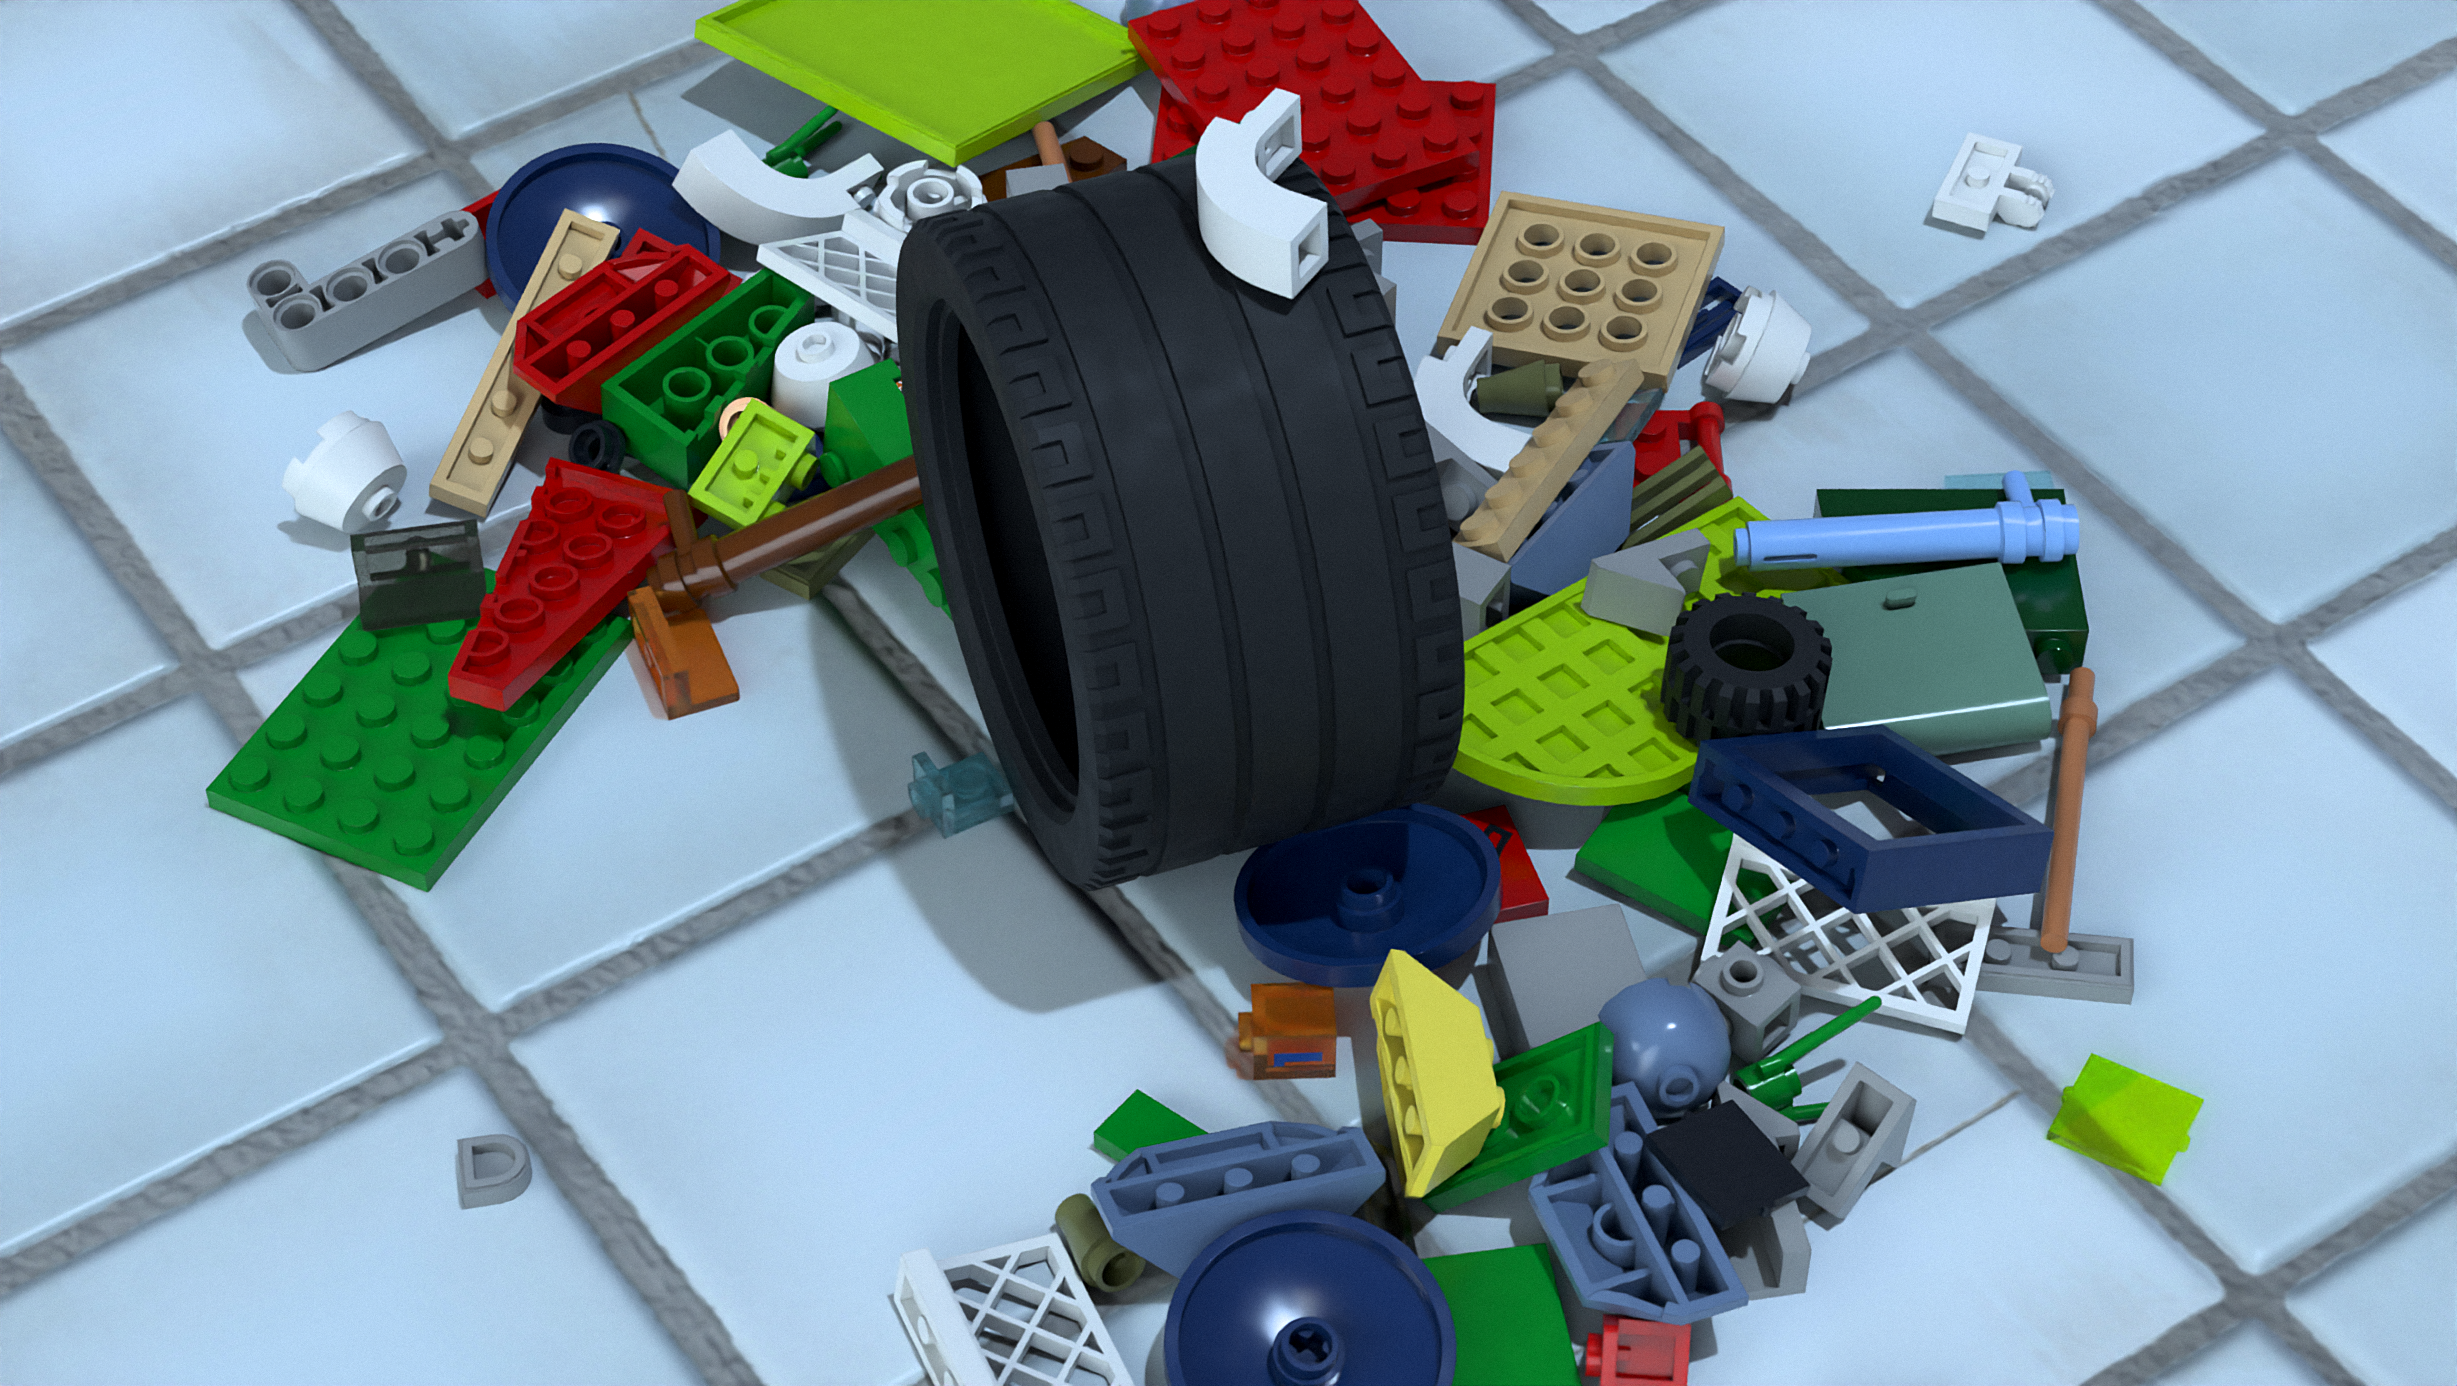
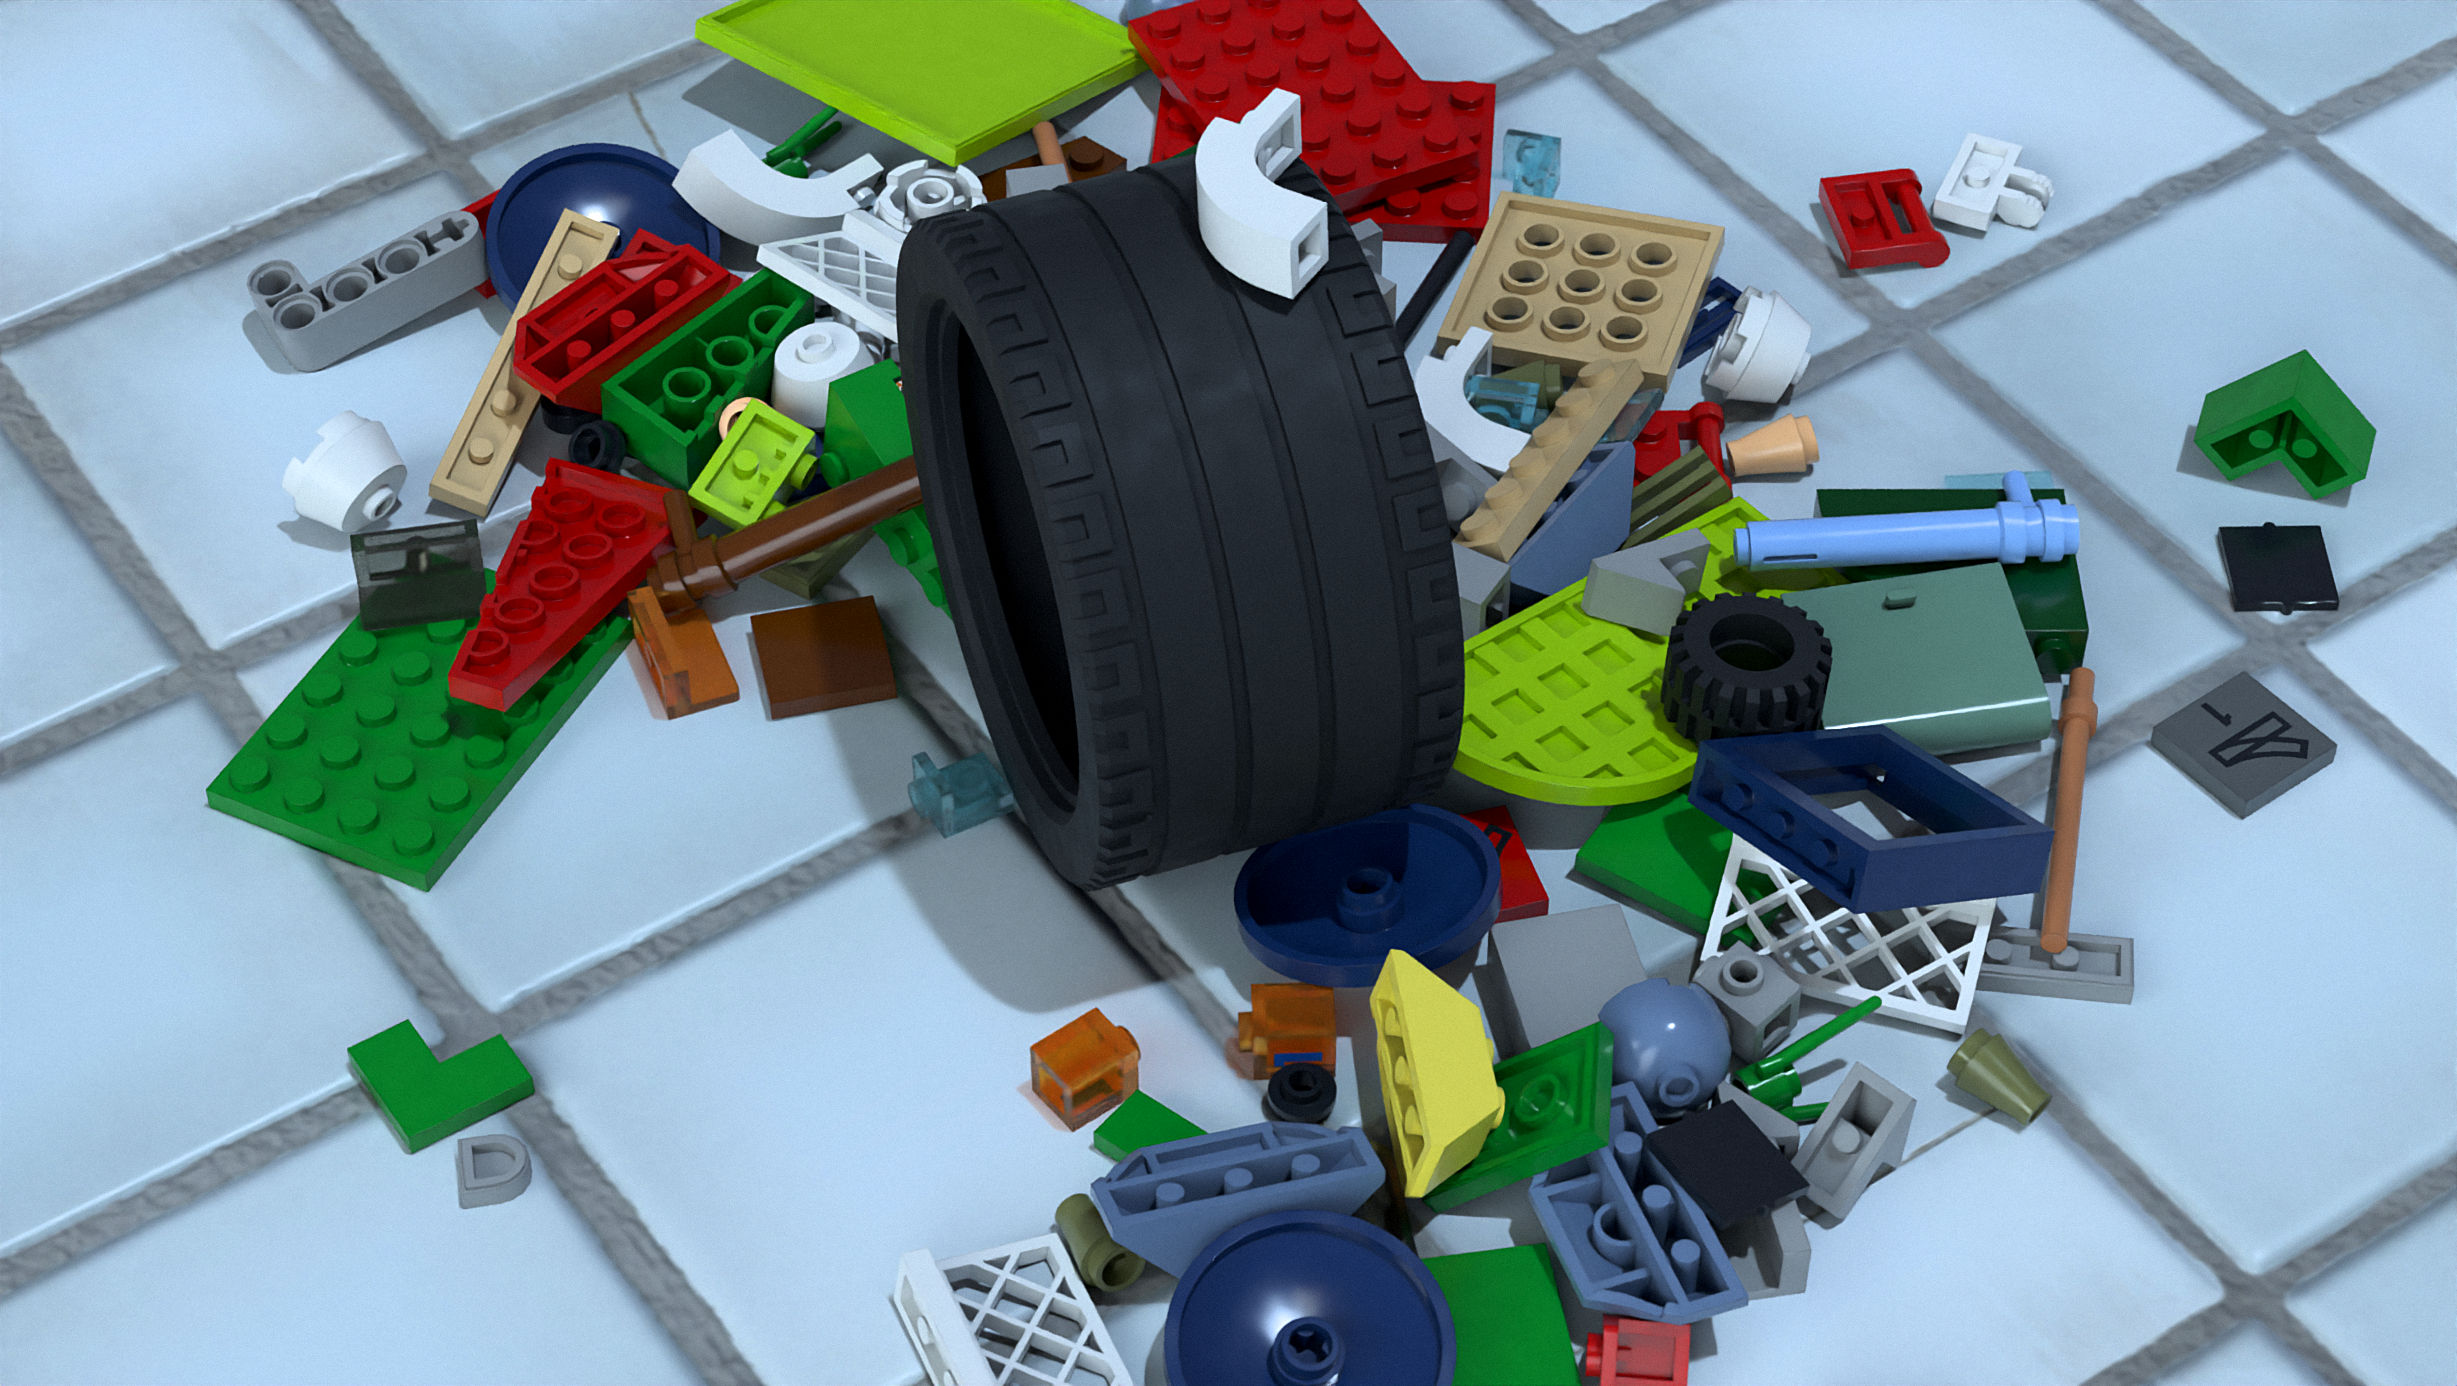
(435, 1098): none -> green tile
(823, 657): none -> reddish brown tile
(1085, 1068): none -> clear orange brick
(1302, 1106): none -> black plate
(1433, 286): none -> black bar
(1506, 402): none -> clear light blue bracket
(1532, 162): none -> clear light blue bracket
(1775, 448): none -> light nougat cone
(1867, 226): none -> red plate
(1997, 1076): none -> olive cone
(2125, 1119): clear neon green piece -> none
(2243, 744): none -> dark grey tile
(2278, 568): none -> black piece
(2289, 416): none -> green brick

